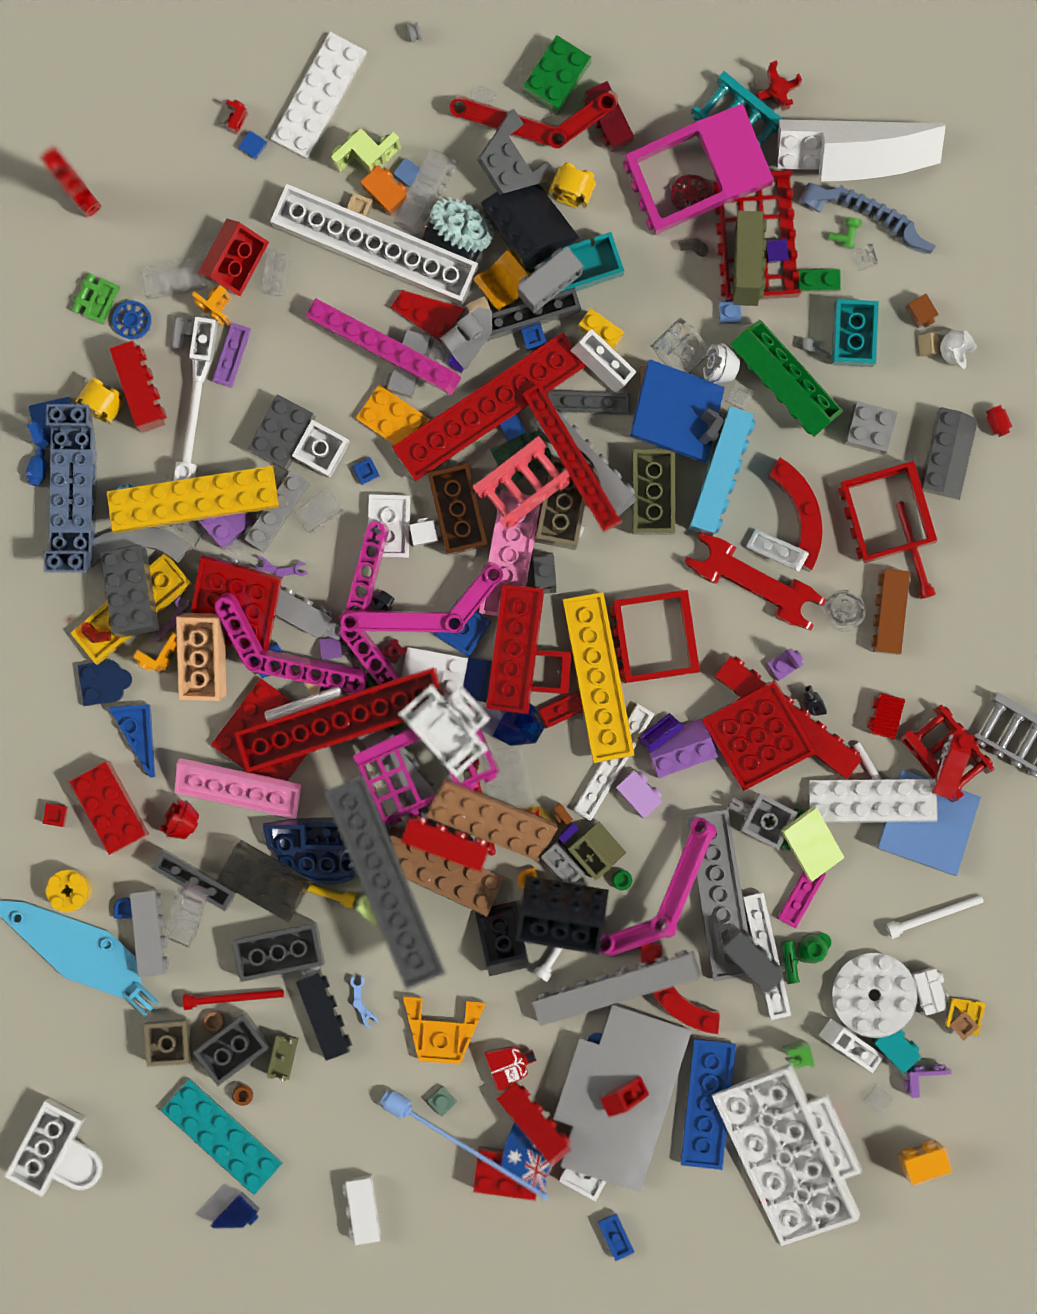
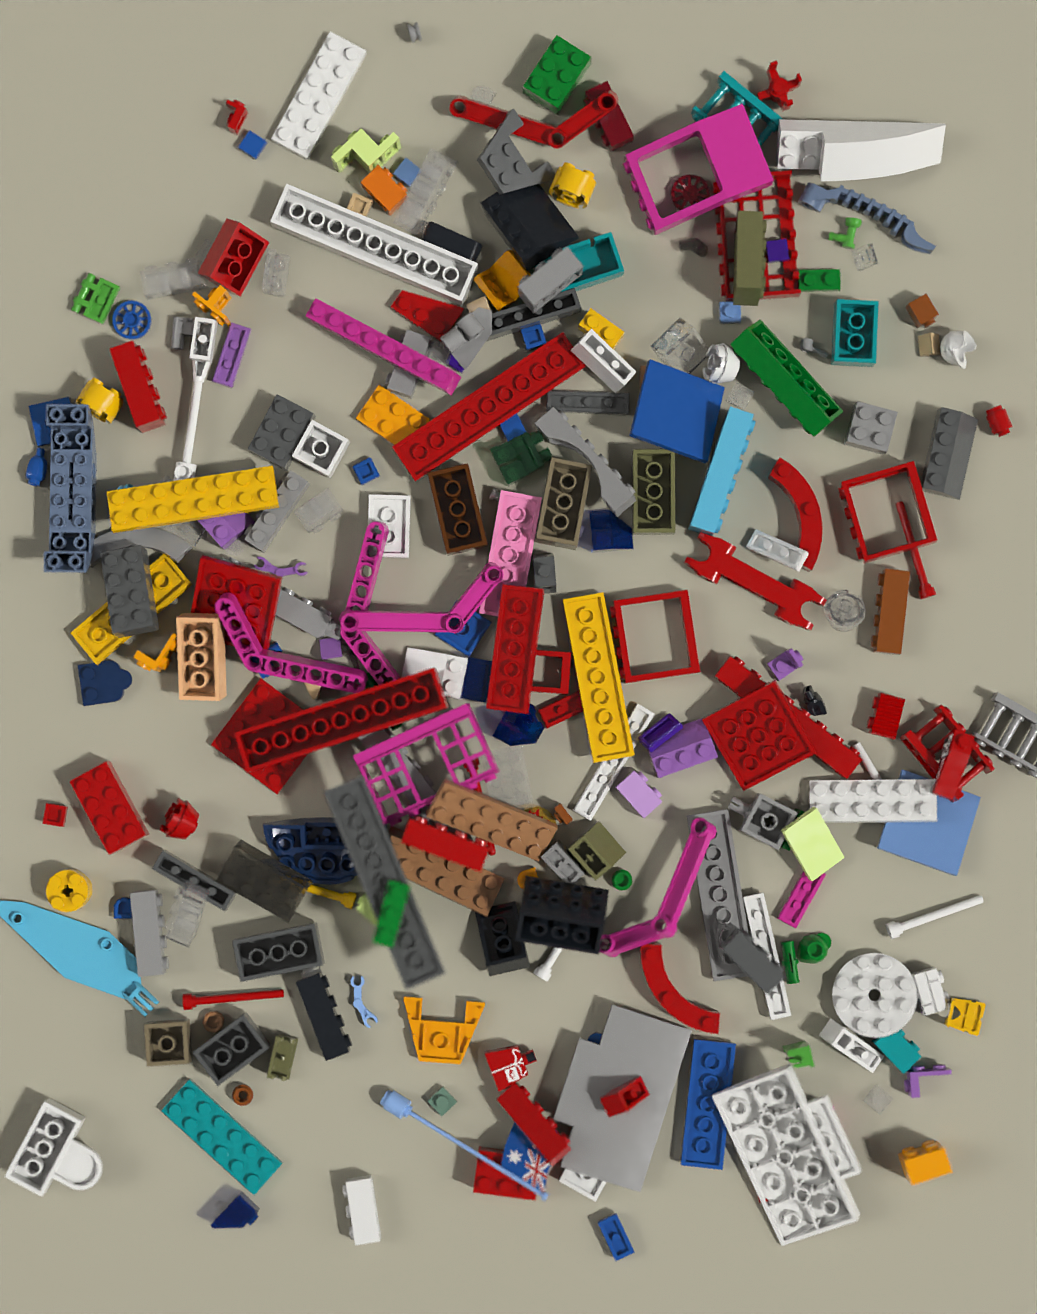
(38, 435): blue tile -> none
(70, 181): red piece -> none
(93, 634): clear red arm -> none
(137, 727): blue wing -> none
(172, 623): medium lavender piece -> none
(237, 788): bright pink plate -> none
(302, 704): white axle -> none
(383, 601): black piece -> none
(391, 913): none -> green plate
(393, 657): dark red plate -> none
(424, 532): white brick -> none
(448, 726): white piece -> none
(461, 224): light aqua gear -> none
(515, 464): coral fence -> none
(568, 832): dark purple tile -> none
(572, 458): red plate -> none
(609, 532): none -> clear blue slope
(616, 988): light grey brick -> none
(714, 421): dark grey bracket -> none
(963, 1025): medium nougat plate -> none

